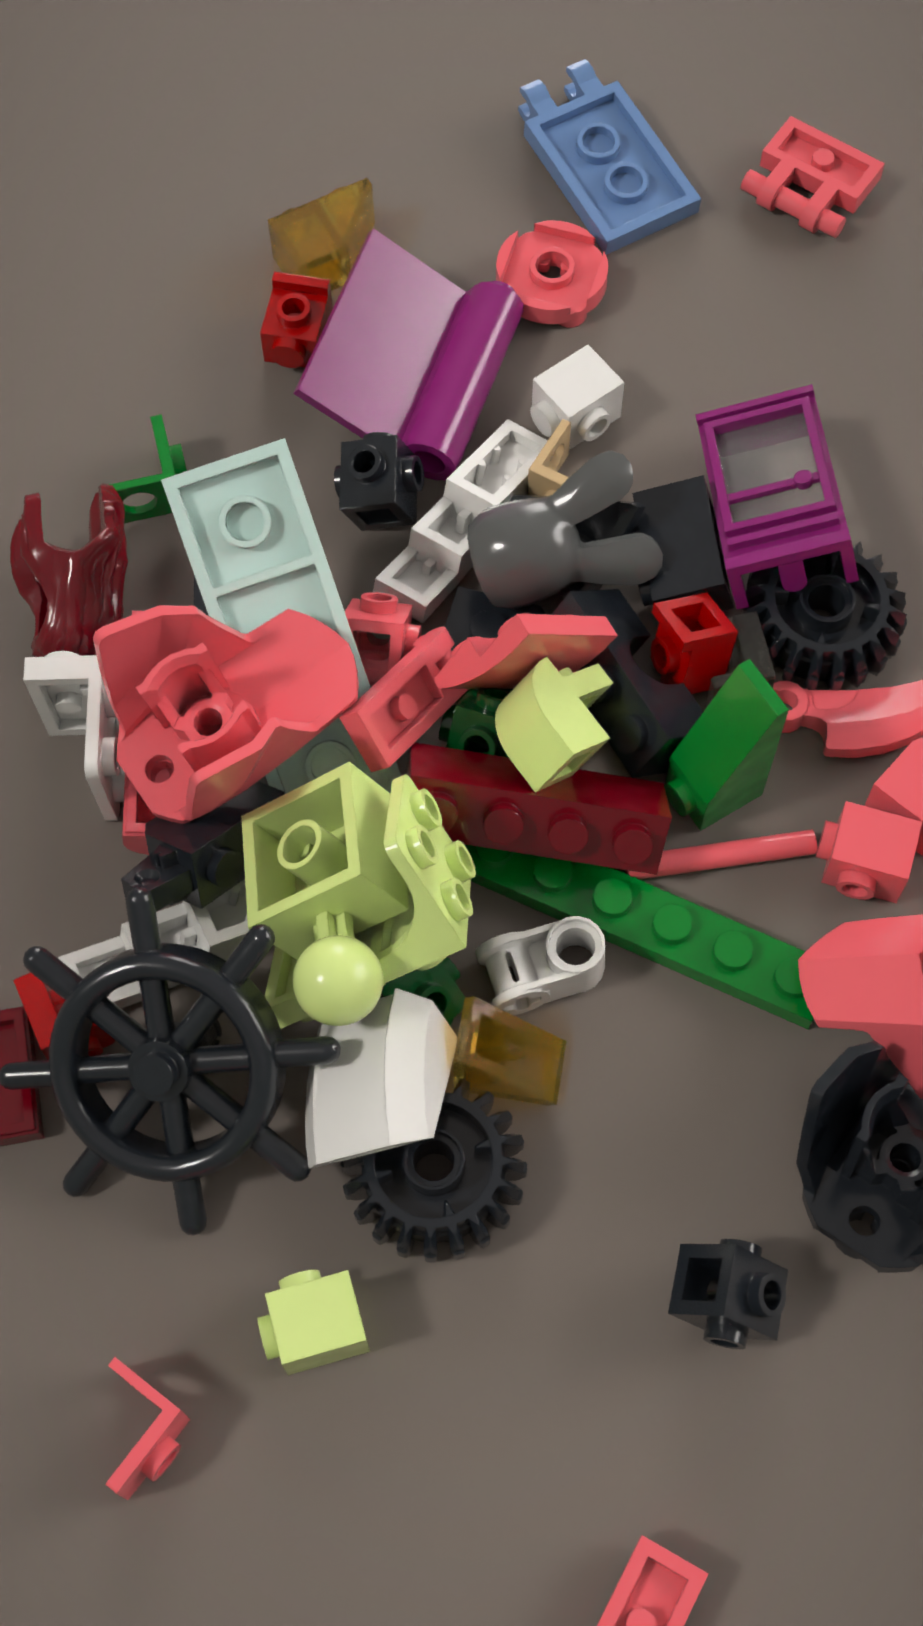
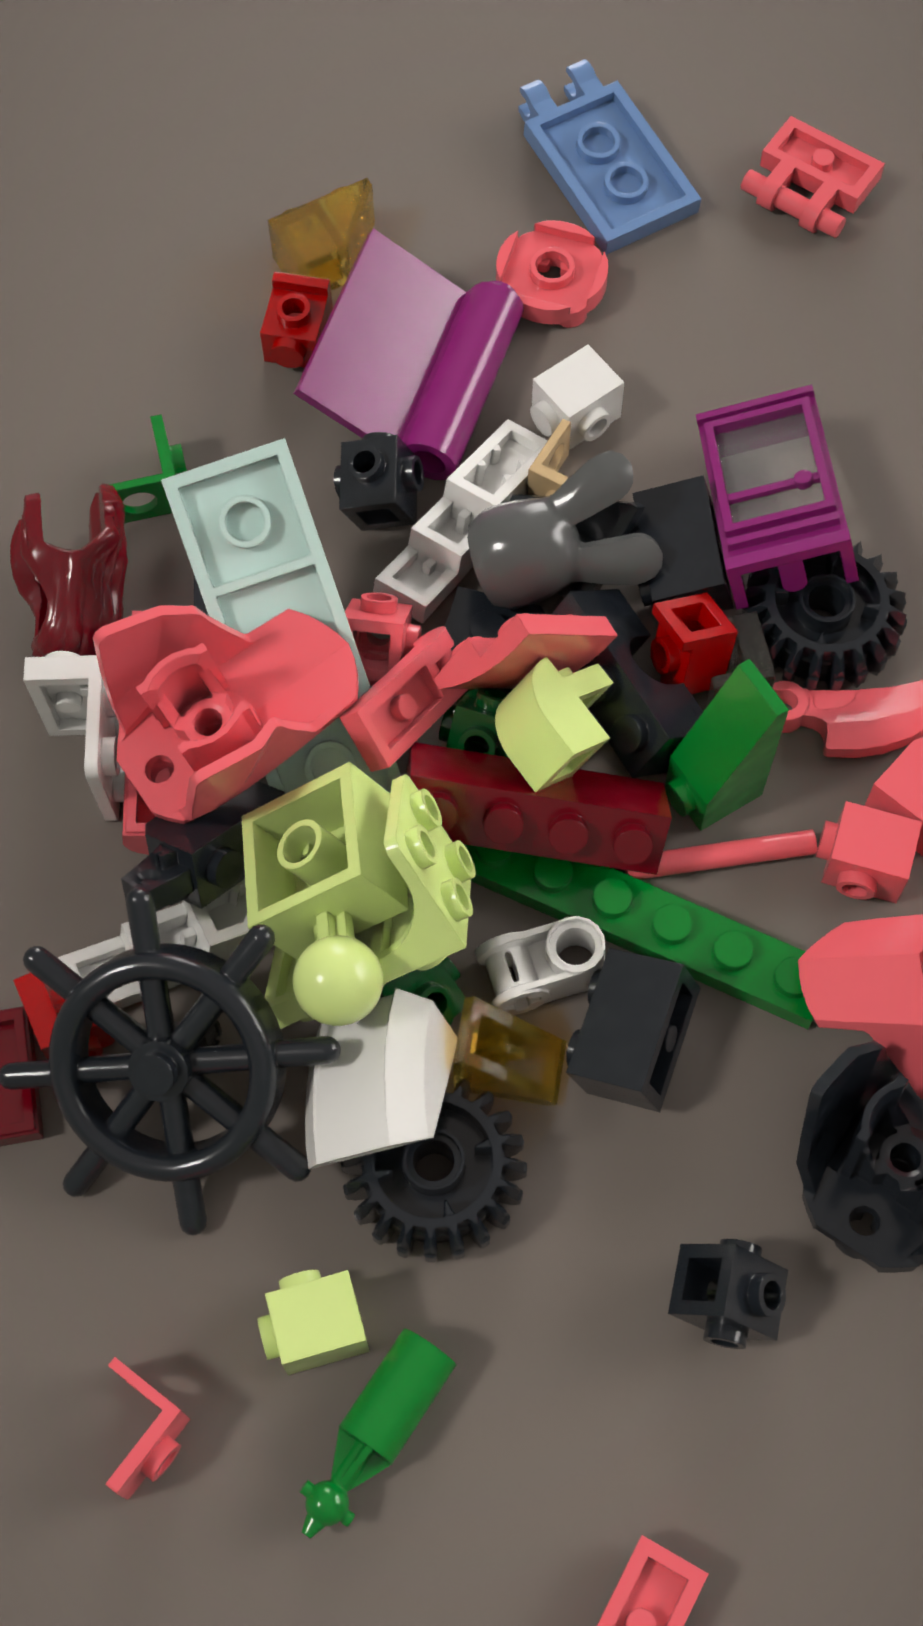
(377, 1426): none -> green wheel
(632, 1029): none -> black brick

